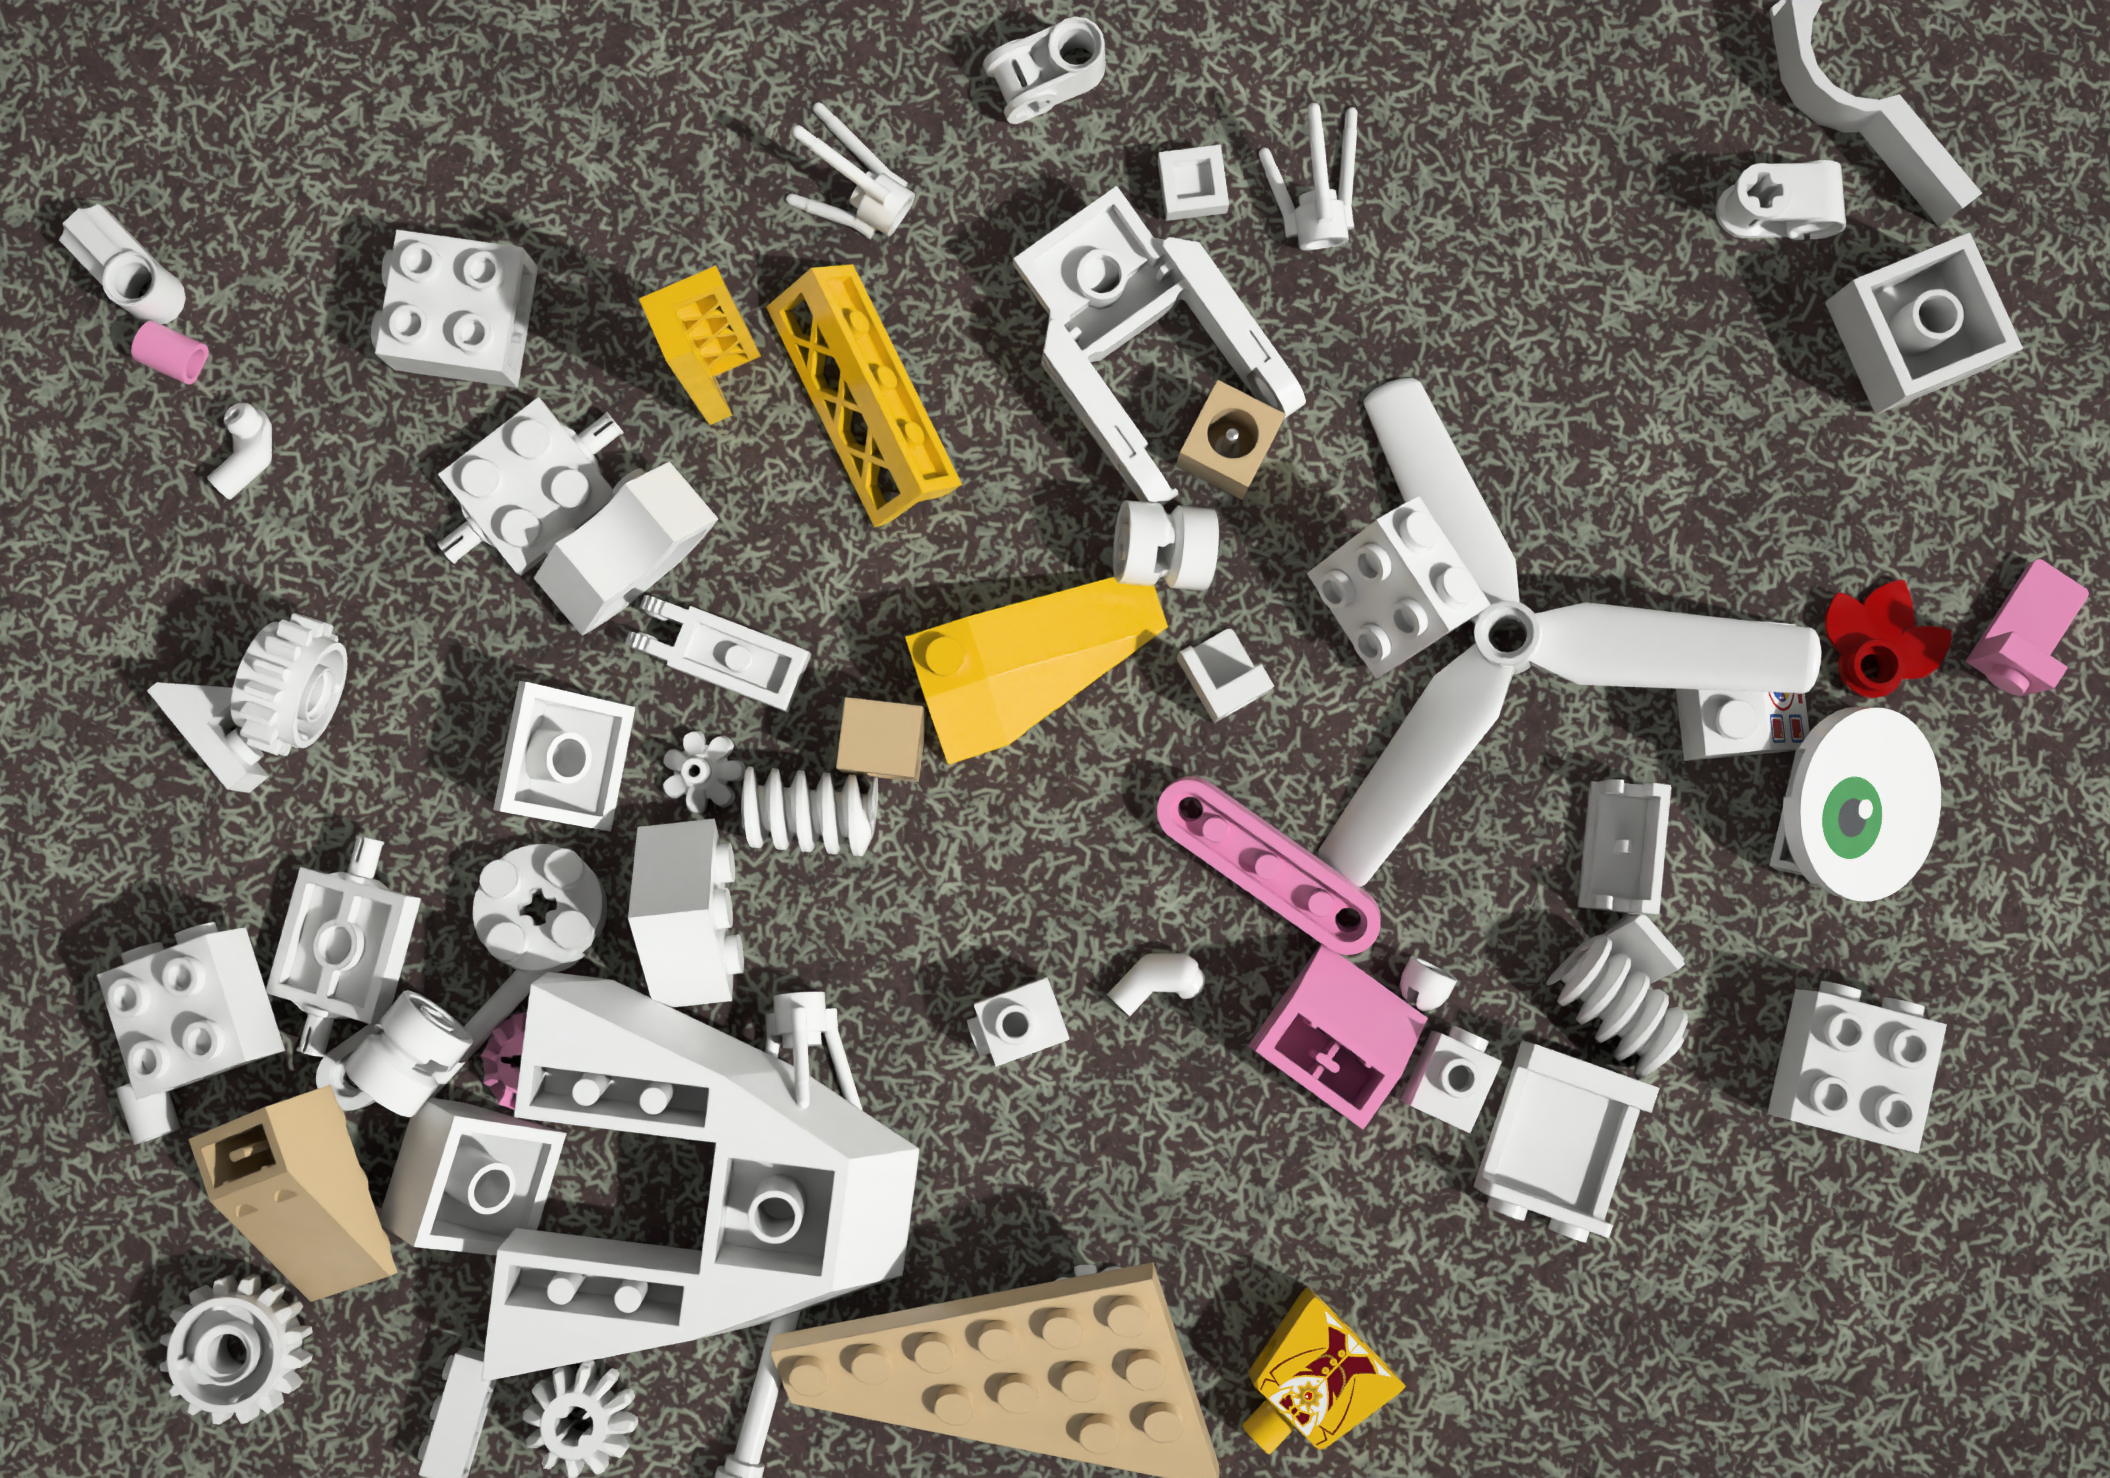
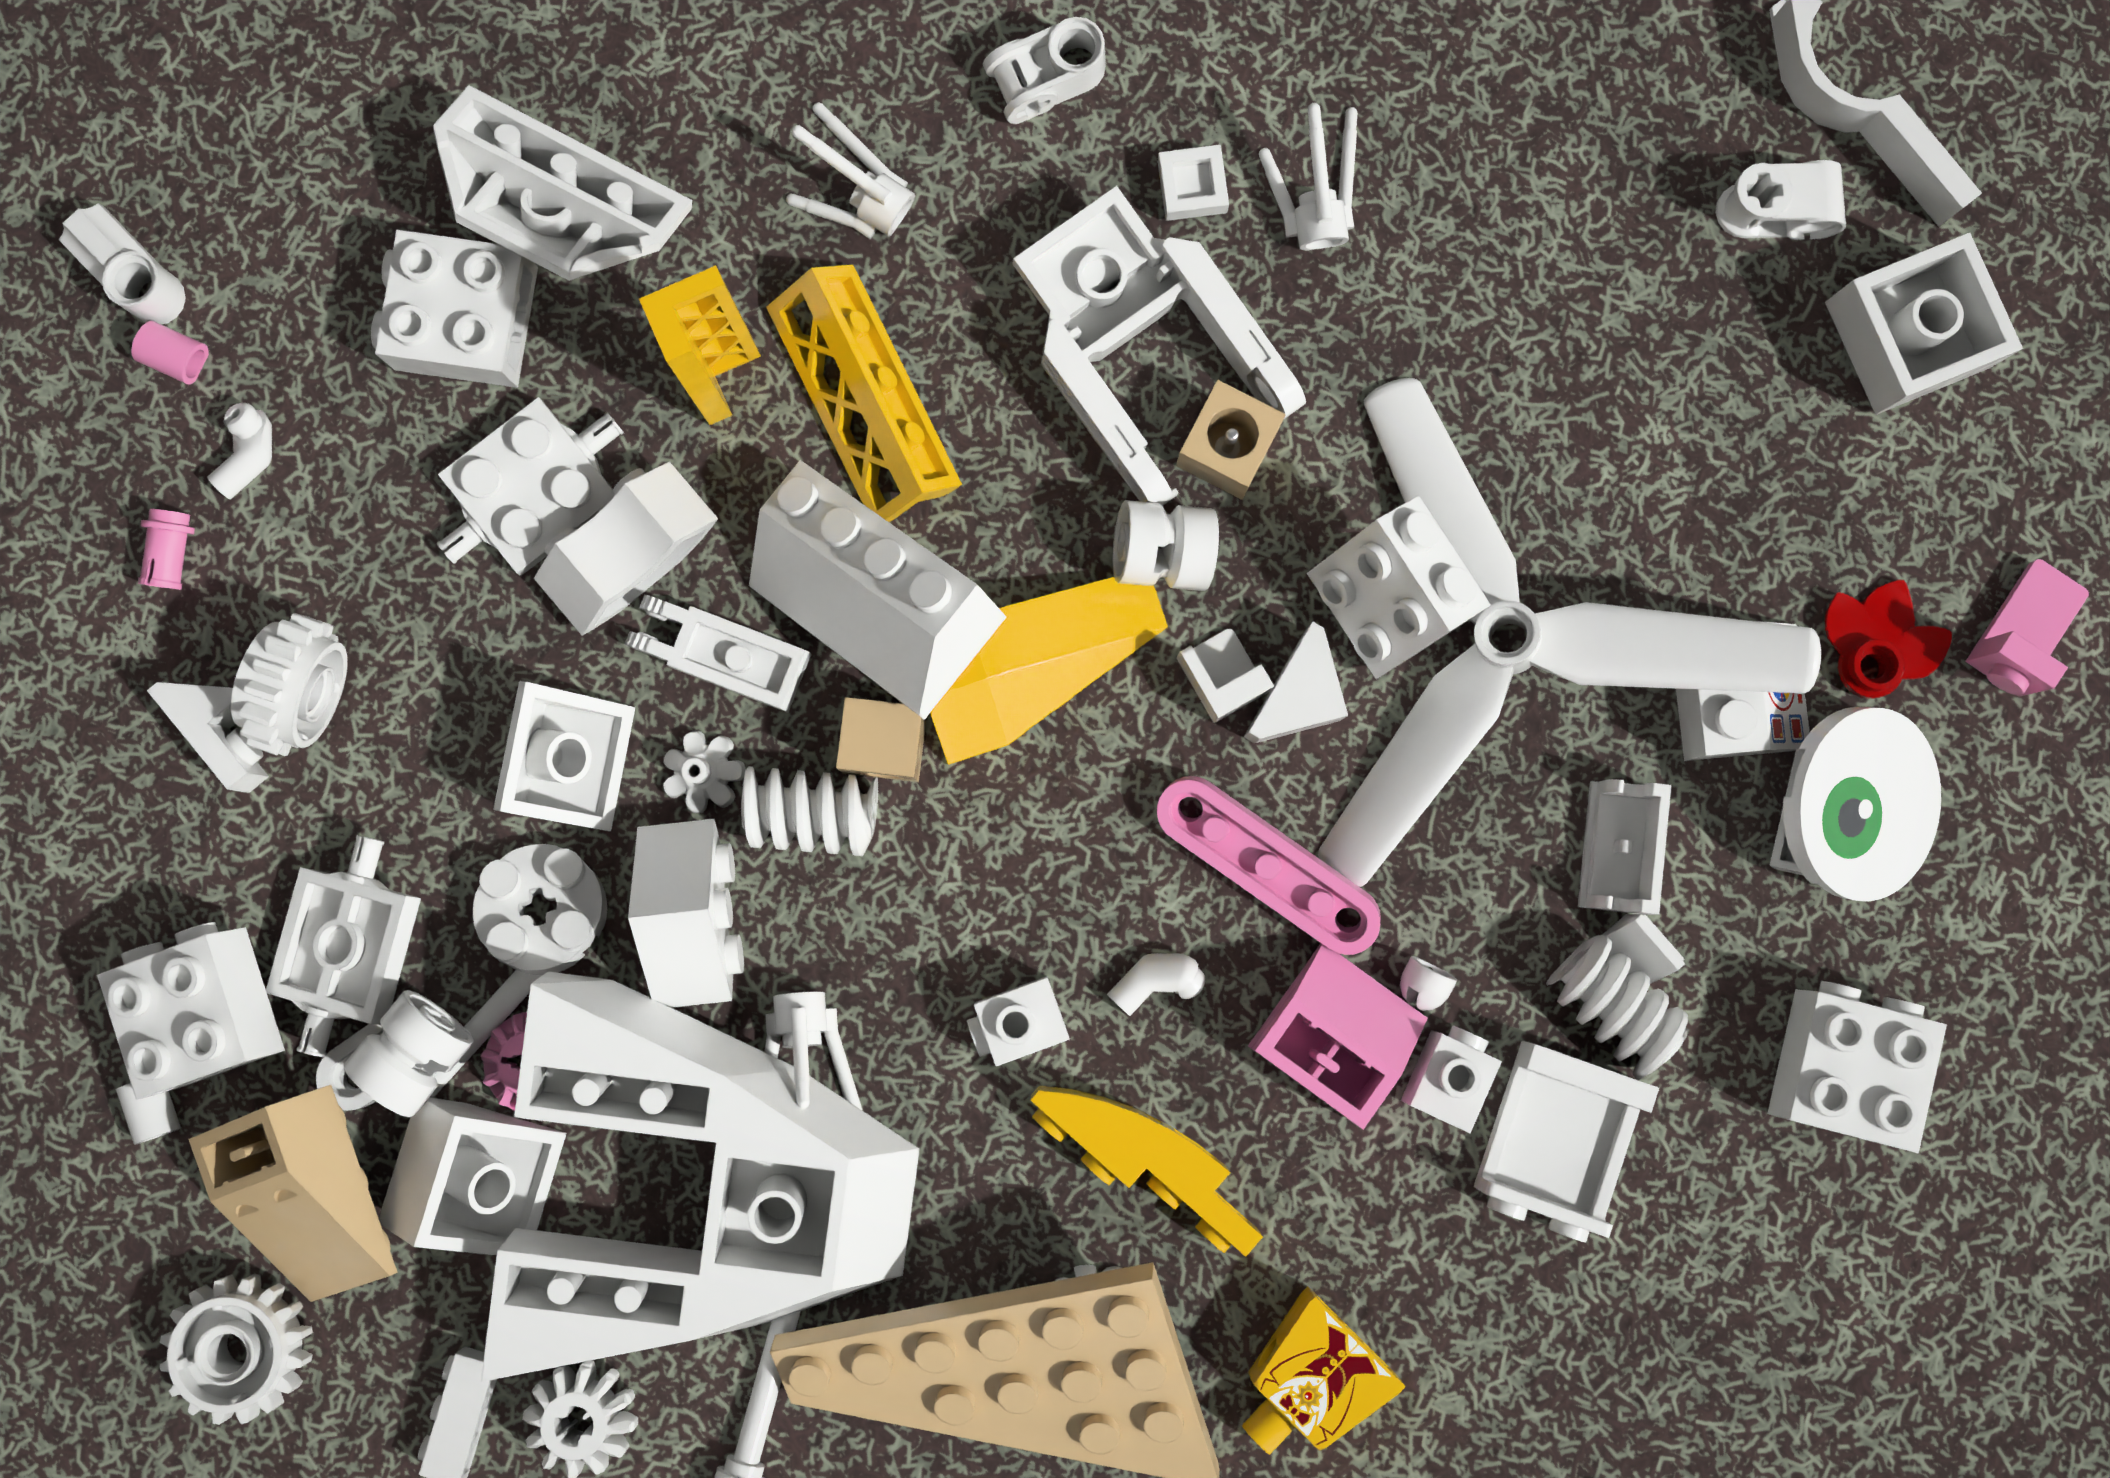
(164, 548): none -> bright pink pin
(548, 191): none -> white wedge
(868, 590): none -> white slope
(1128, 1141): none -> yellow slope
(1304, 692): none -> white slope

